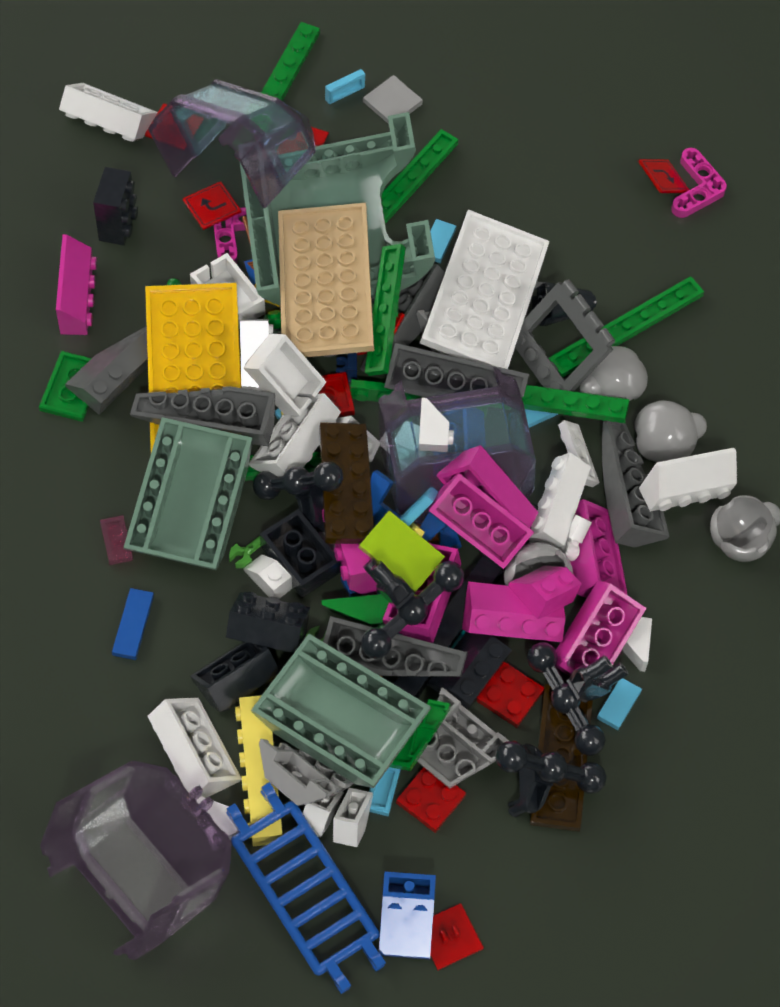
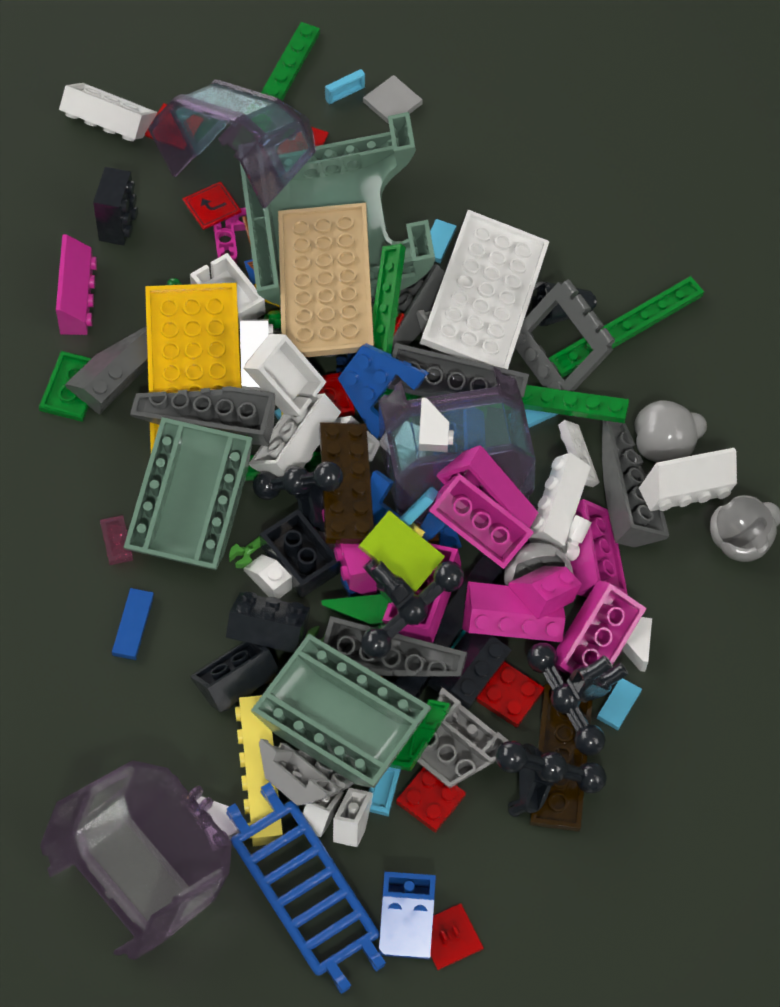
(193, 745): white slope -> none
(370, 376): none -> blue wing
(417, 172): green plate -> none
(617, 376): light grey piece -> none
(663, 175): red piece -> none
(704, 184): dark pink beam -> none

